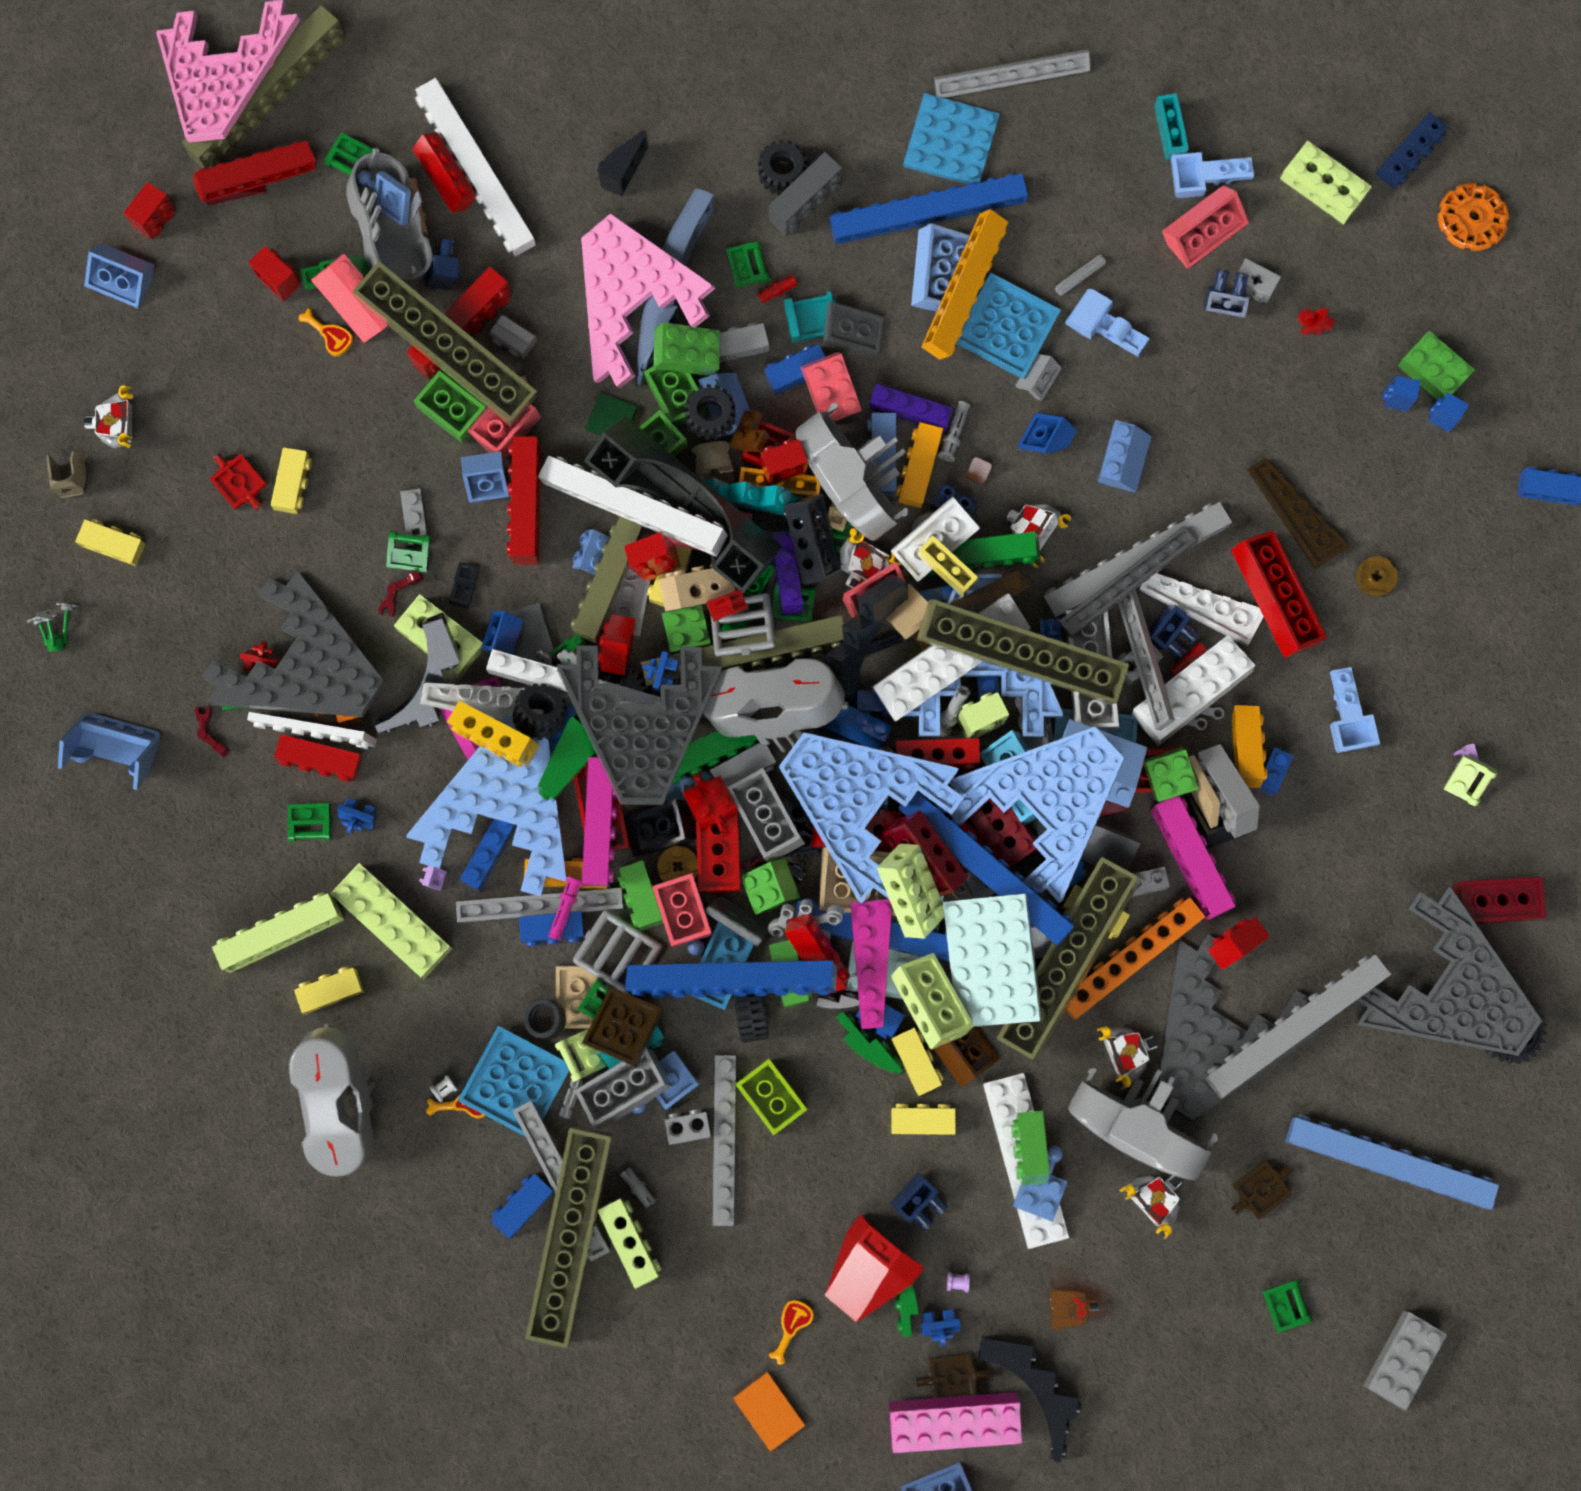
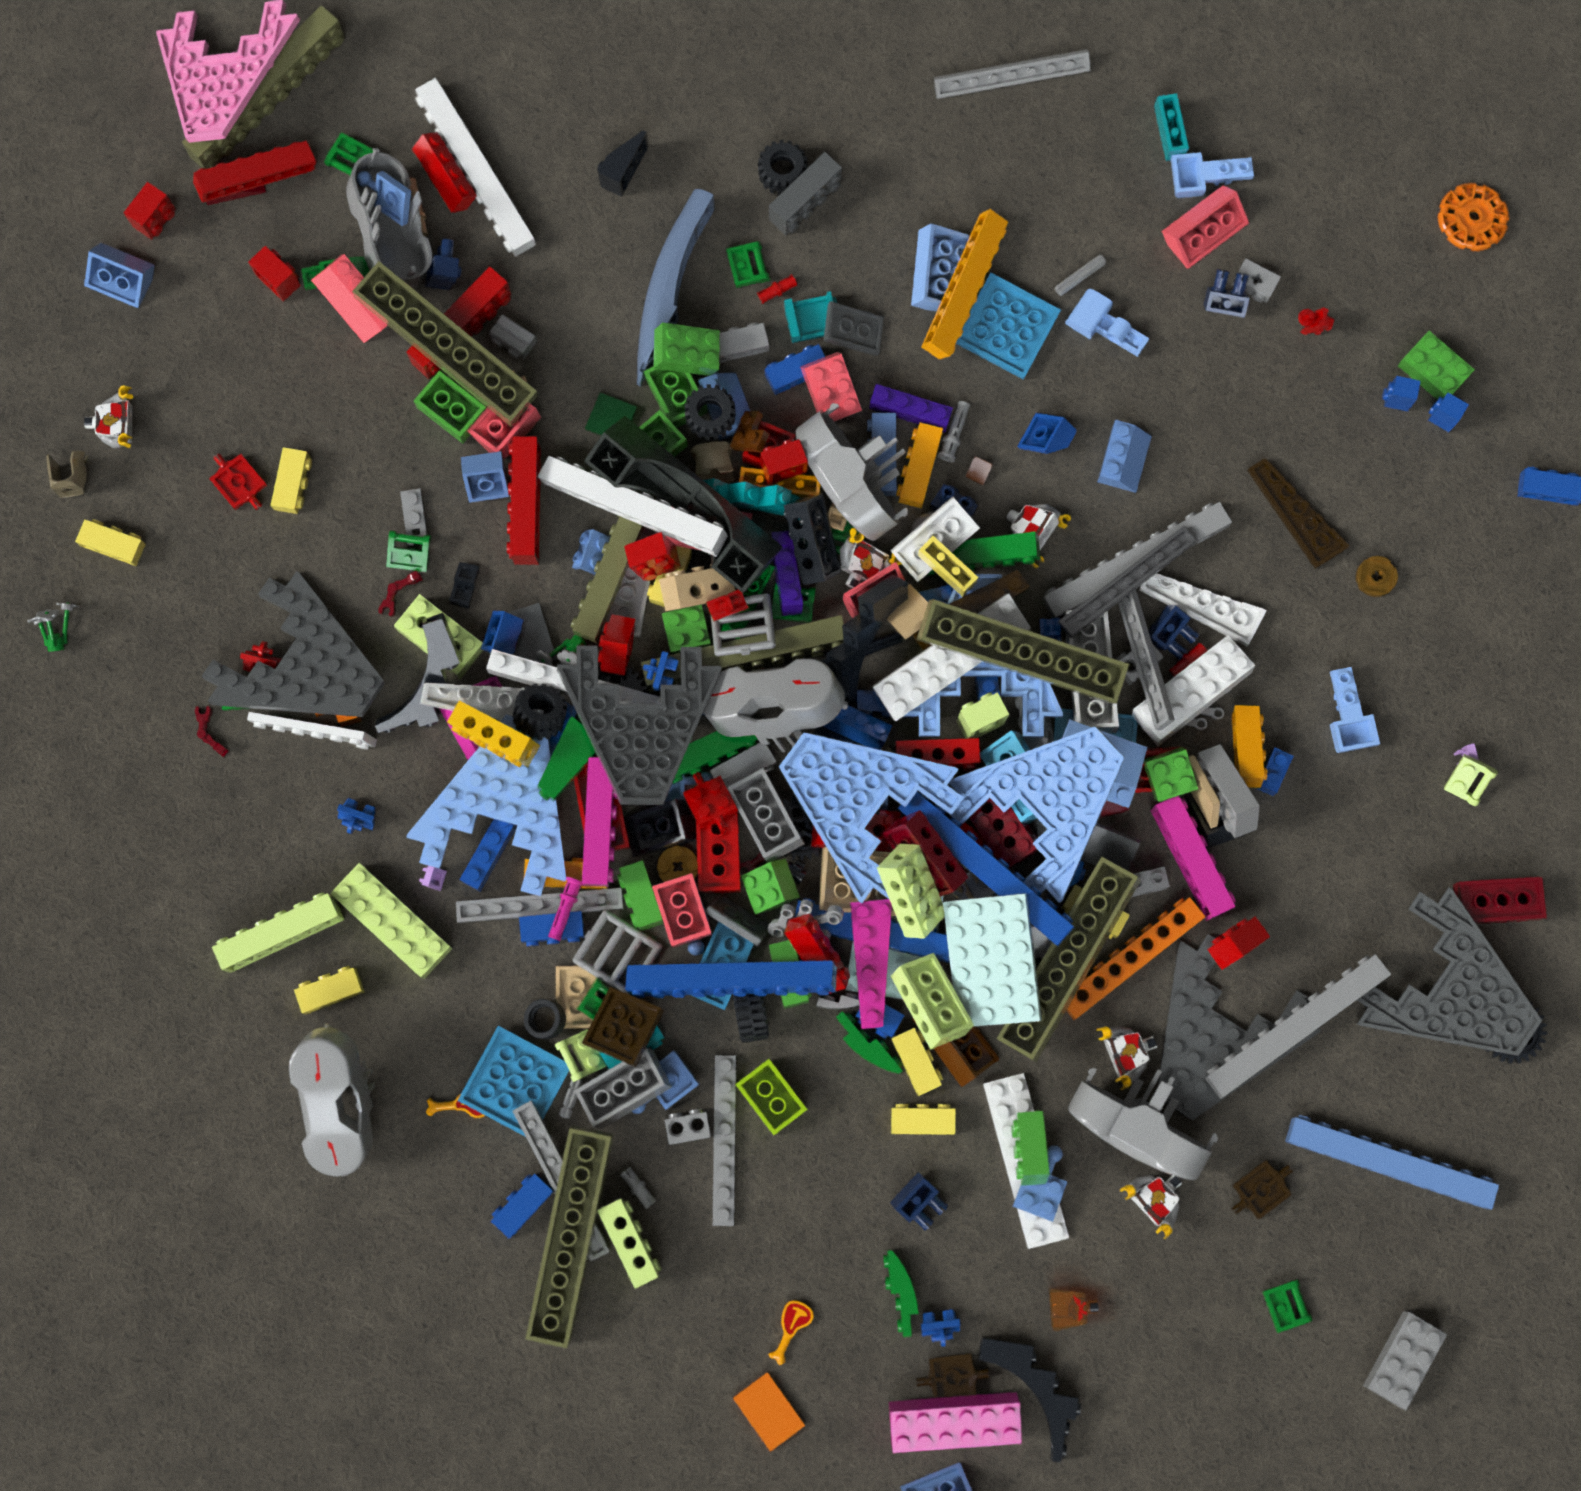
(113, 741): medium blue windscreen -> none
(309, 815): green plate -> none
(318, 757): red brick -> none
(336, 338): light orange piece -> none
(450, 1087): white bush -> none
(621, 275): bright pink wing -> none
(869, 1271): red wedge -> none
(928, 208): blue brick -> none
(949, 716): light grey pin -> none
(951, 139): dark azure plate -> none
(957, 1281): lavender bush -> none
(1040, 376): light grey panel -> none
(1278, 593): red brick -> none
(1330, 171): yellowish green brick -> none
(1411, 150): dark blue brick -> none

